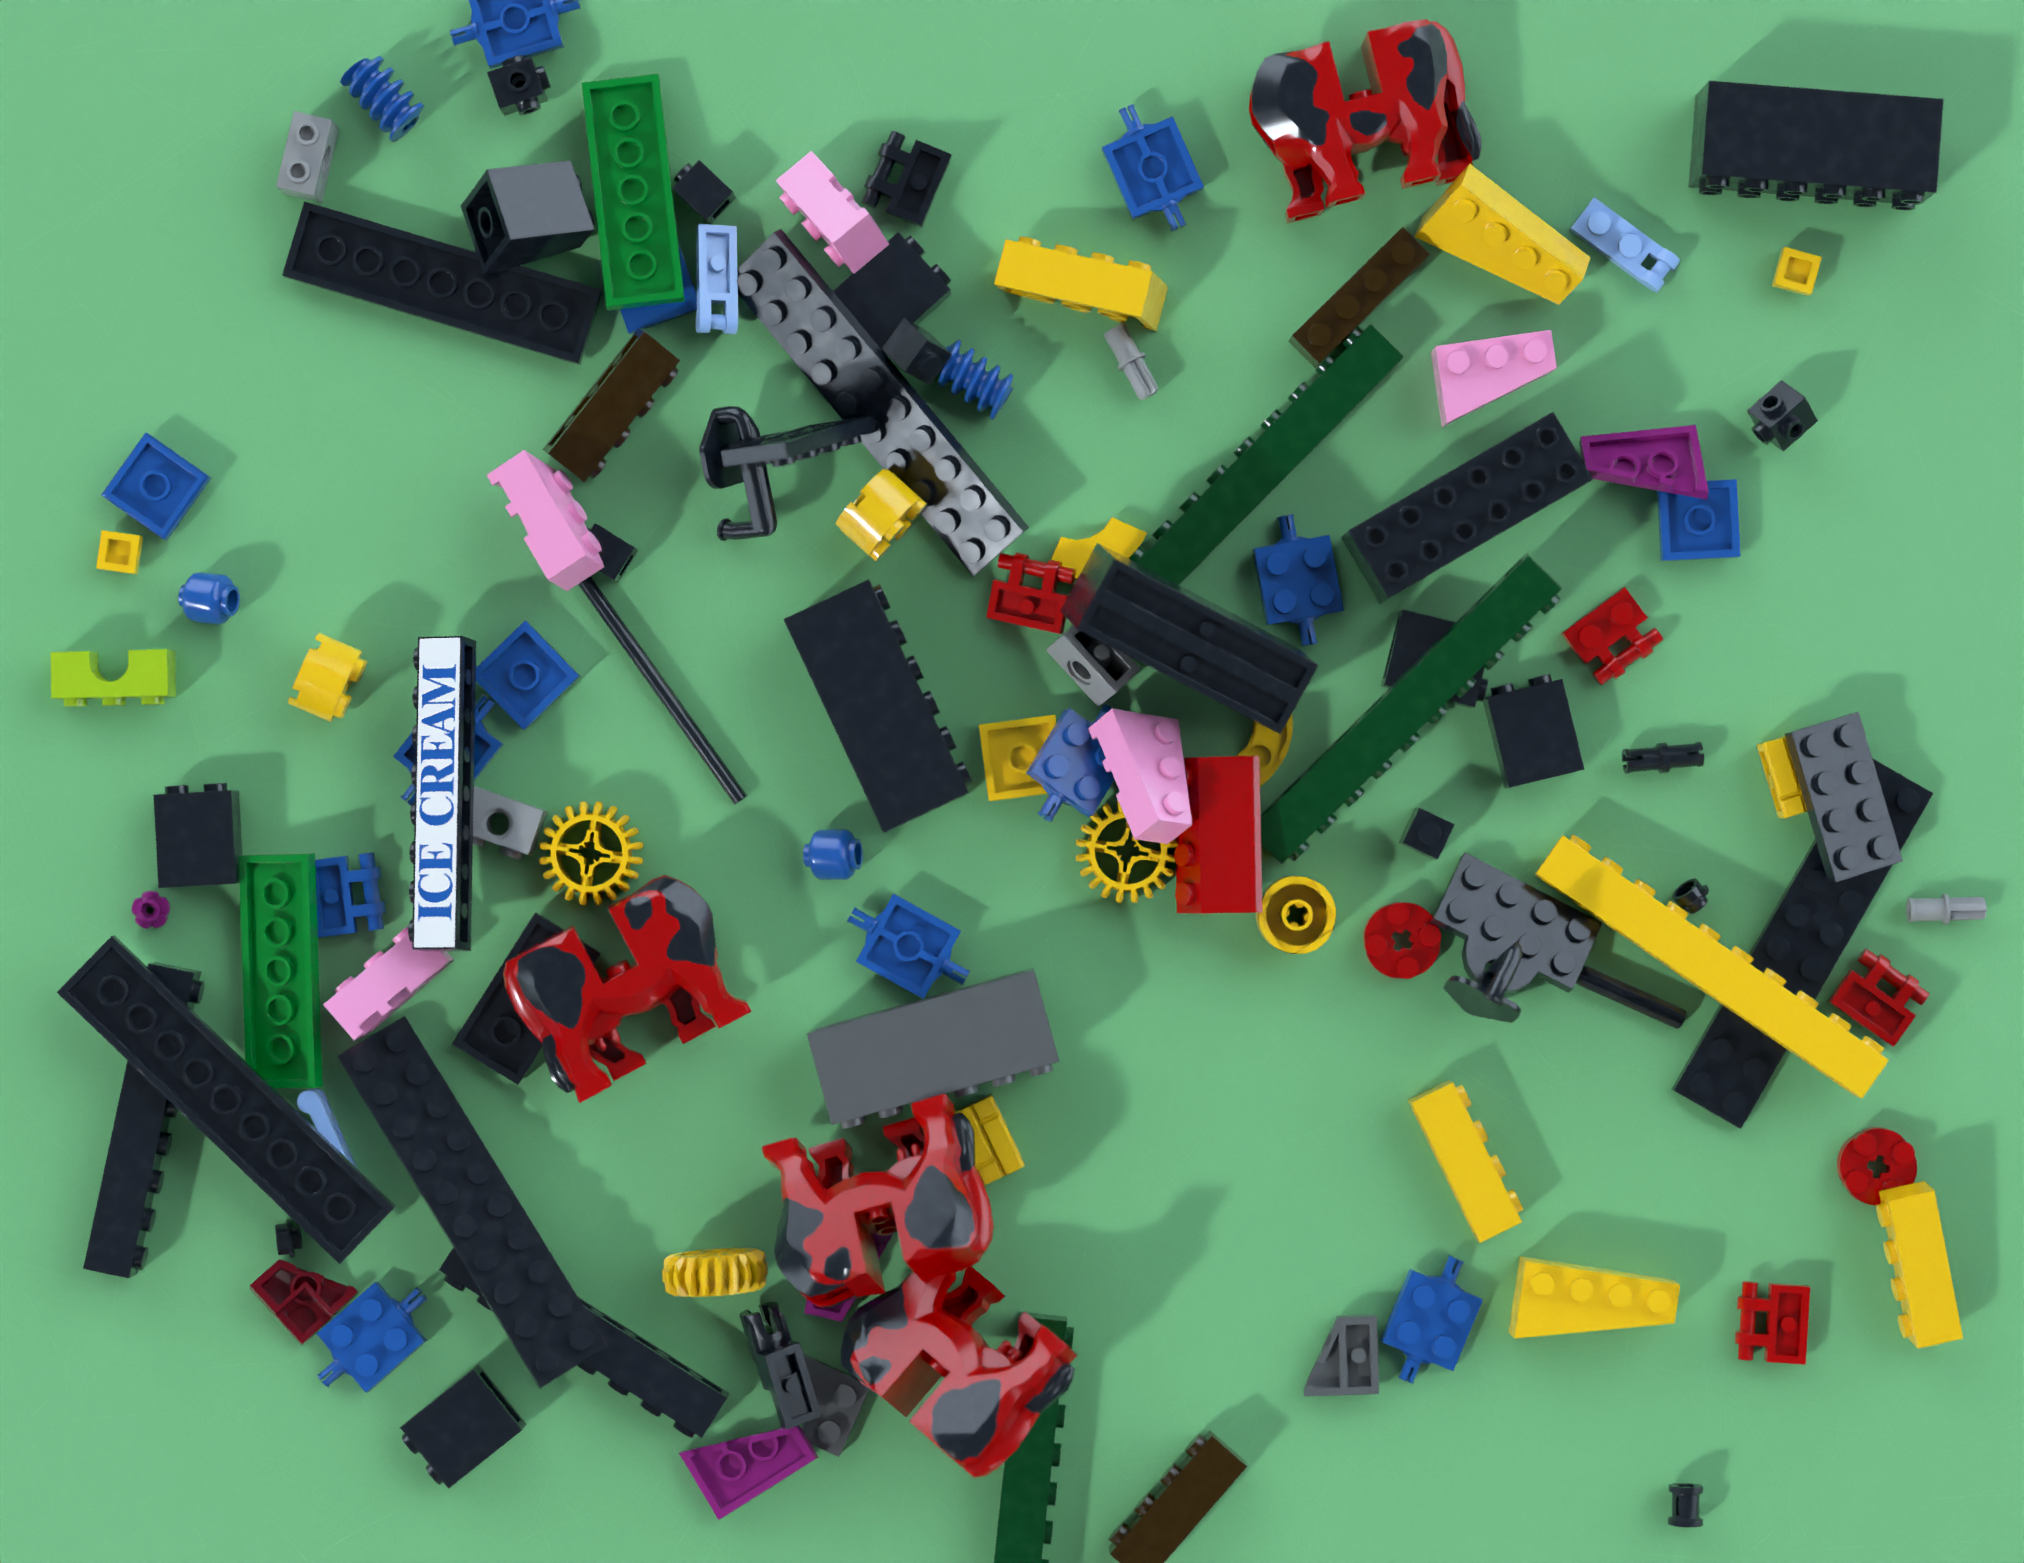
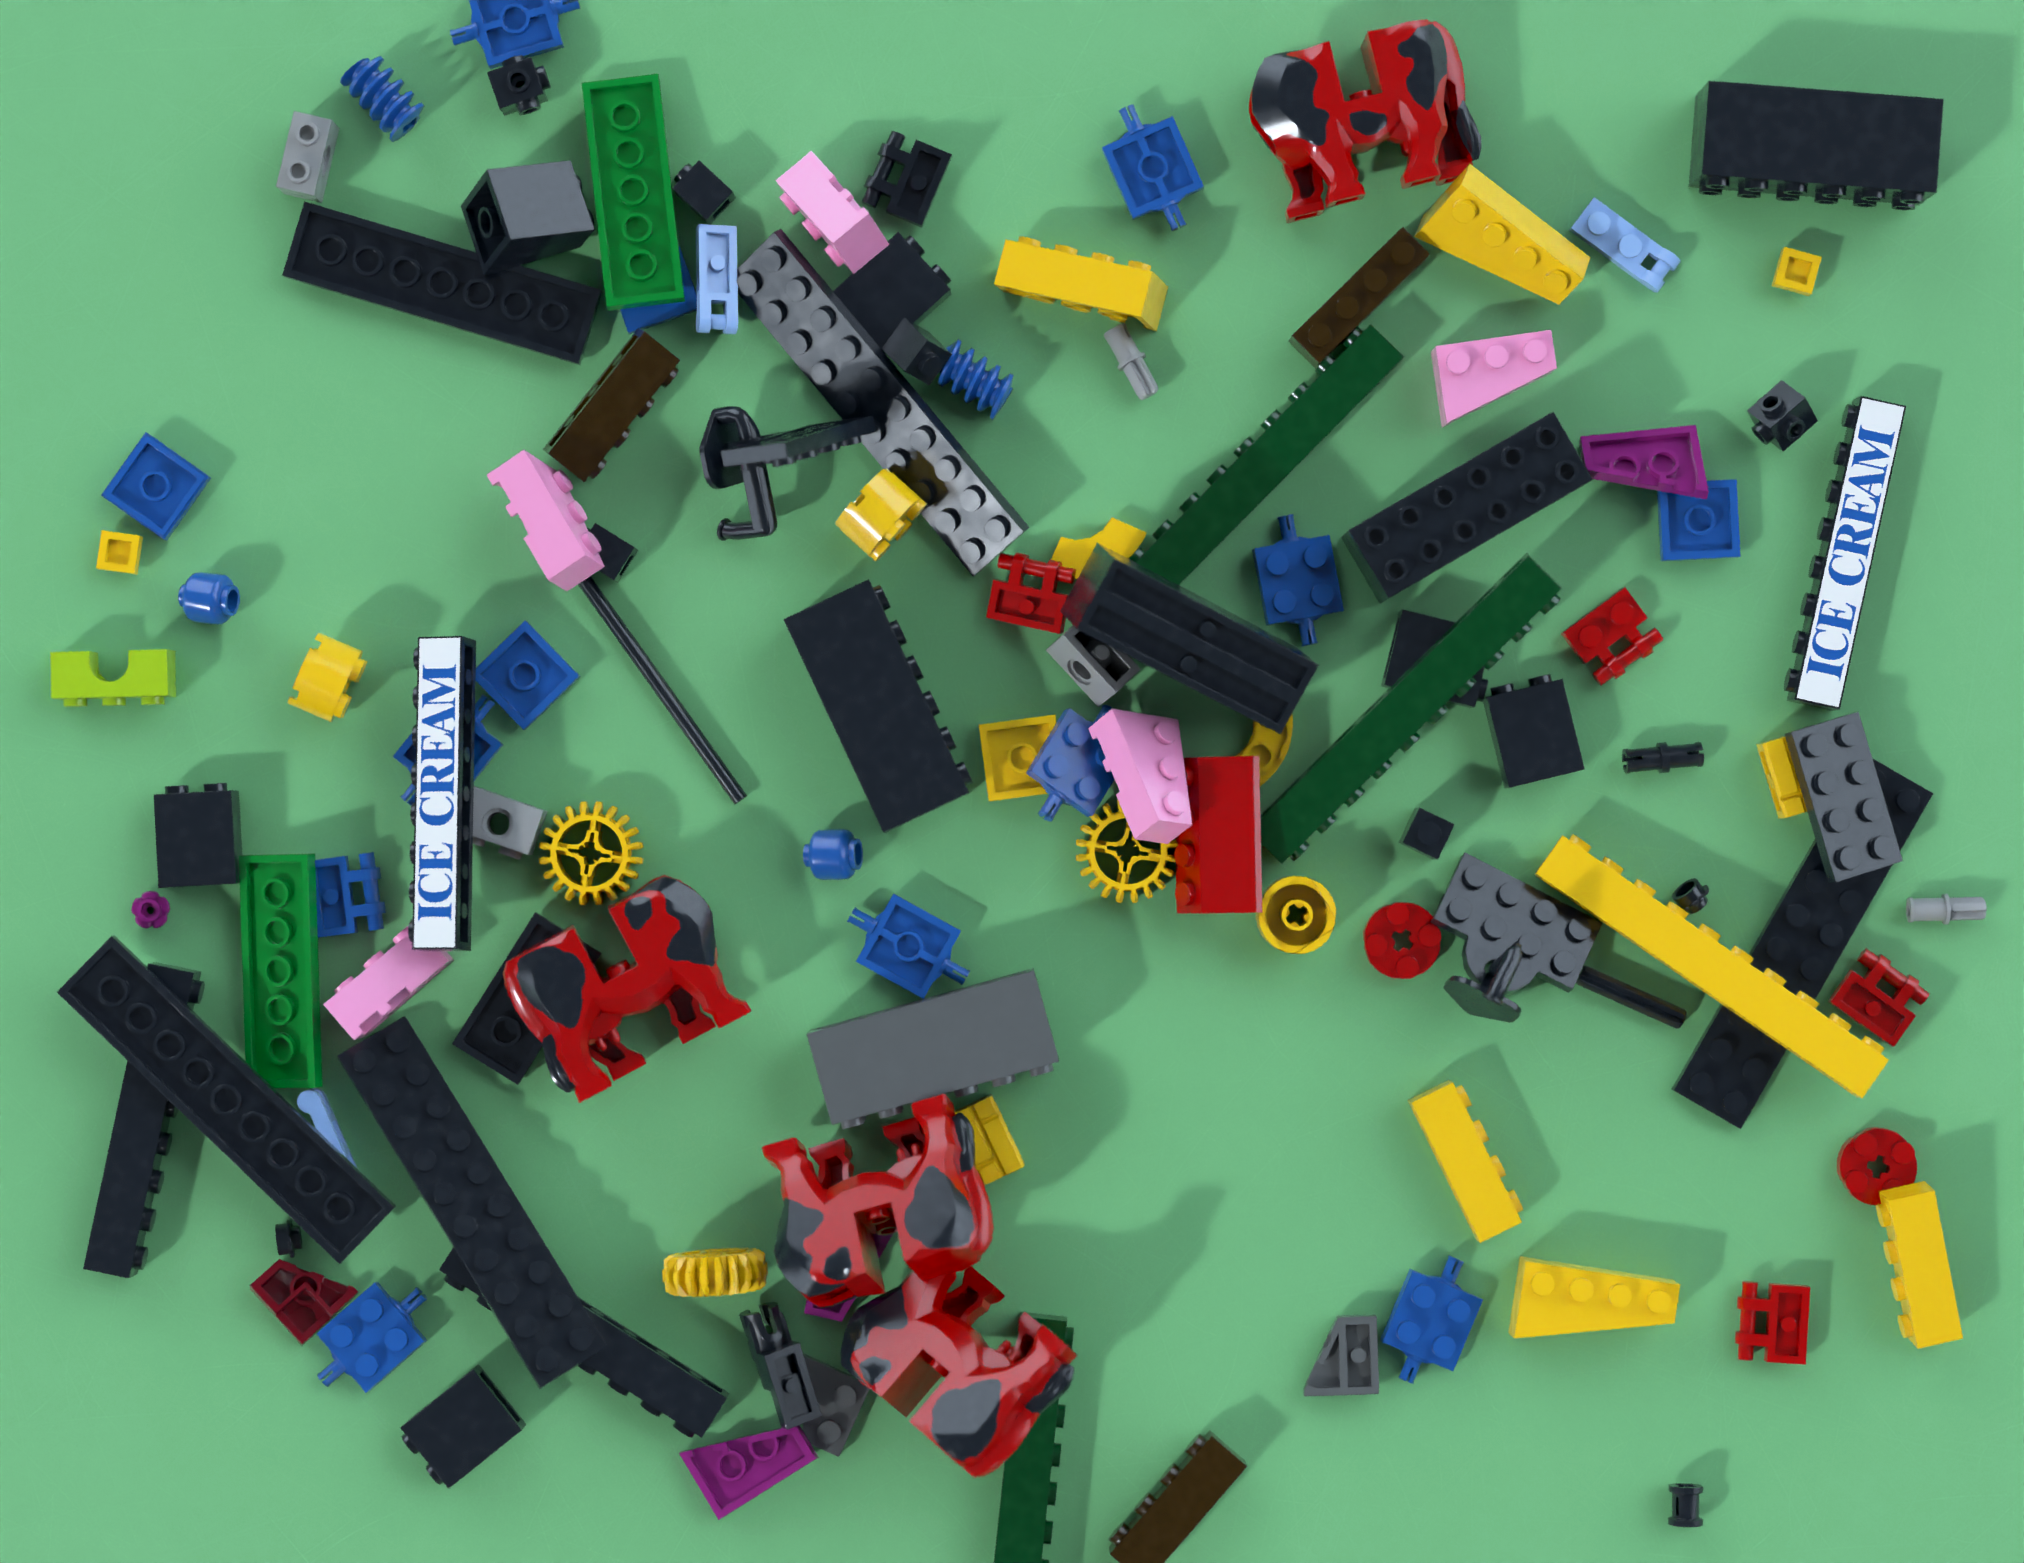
(1845, 553): none -> brick

